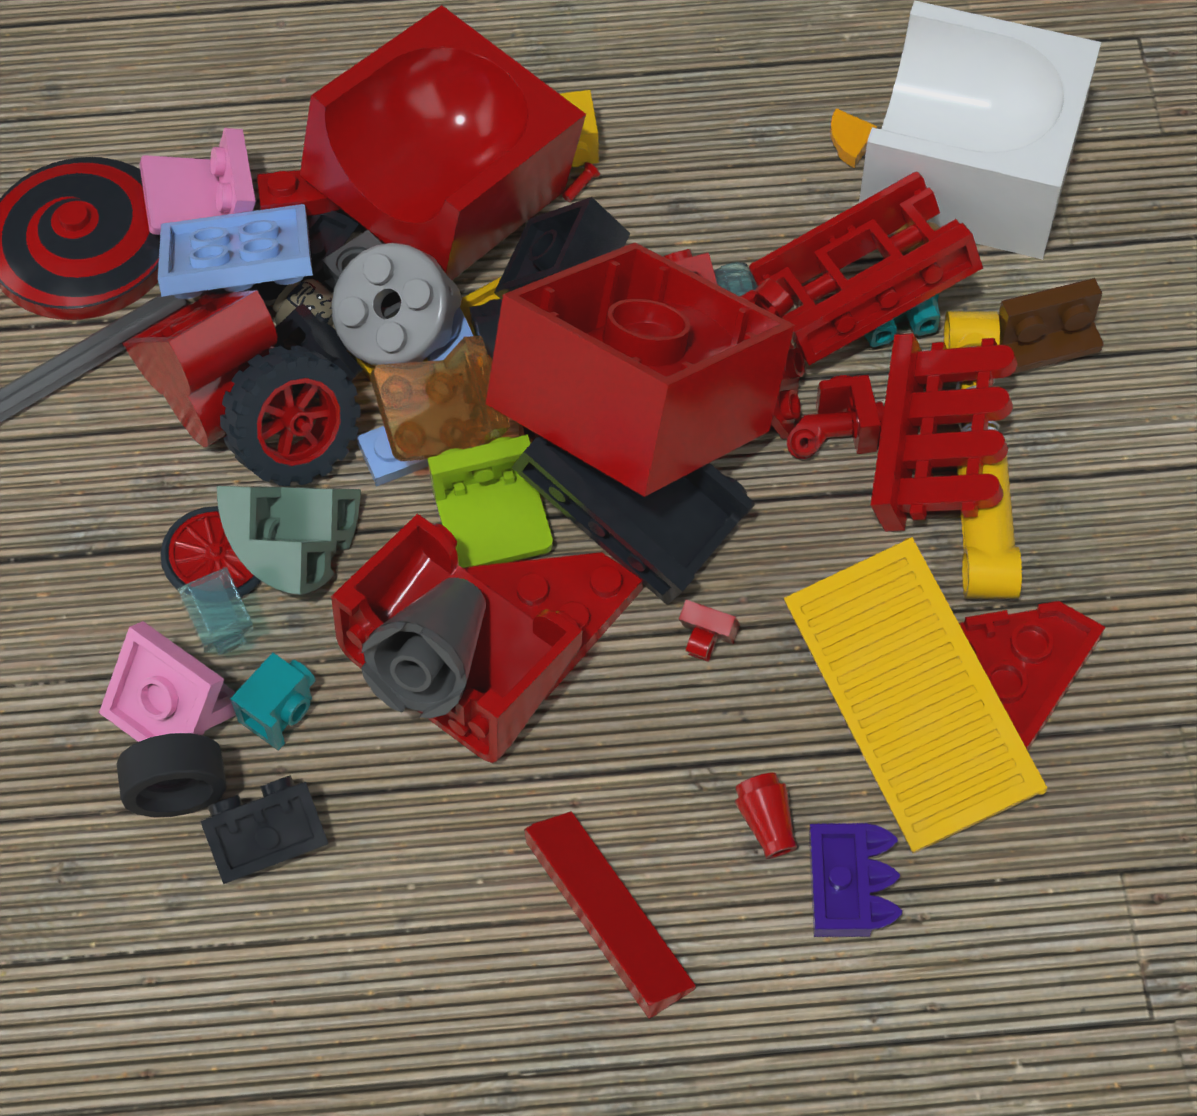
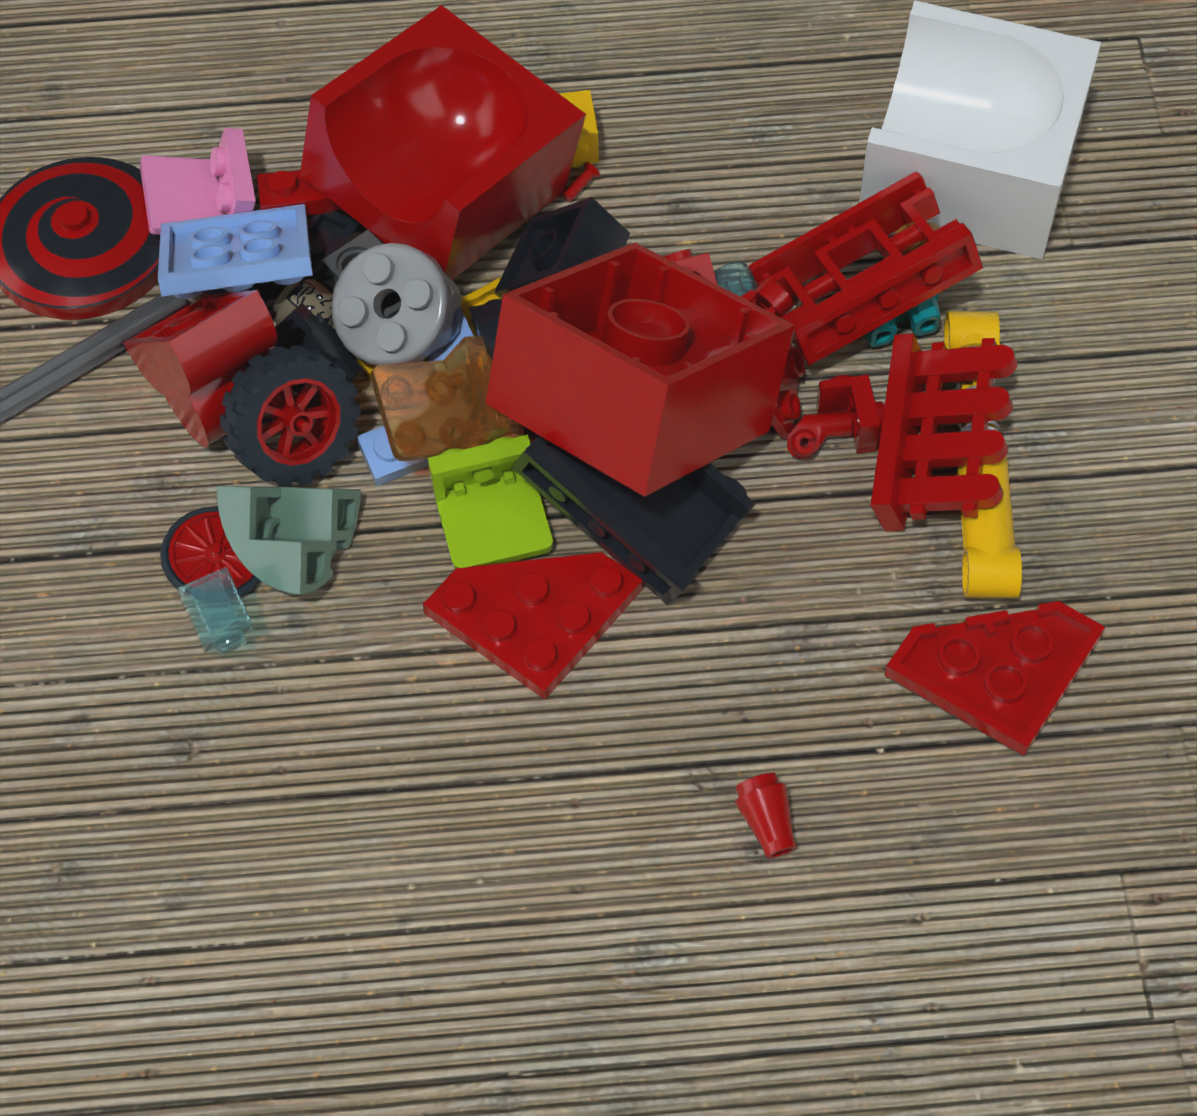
(163, 689): bright pink bracket -> none
(171, 775): black tyre -> none
(264, 829): black bracket -> none
(274, 698): teal brick -> none
(426, 650): dark grey cone -> none
(514, 654): red windscreen -> none
(609, 913): red slope -> none
(707, 627): red tile -> none
(846, 877): dark purple plate -> none
(849, 136): light orange tile -> none
(914, 695): yellow window -> none
(1052, 324): reddish brown bracket -> none

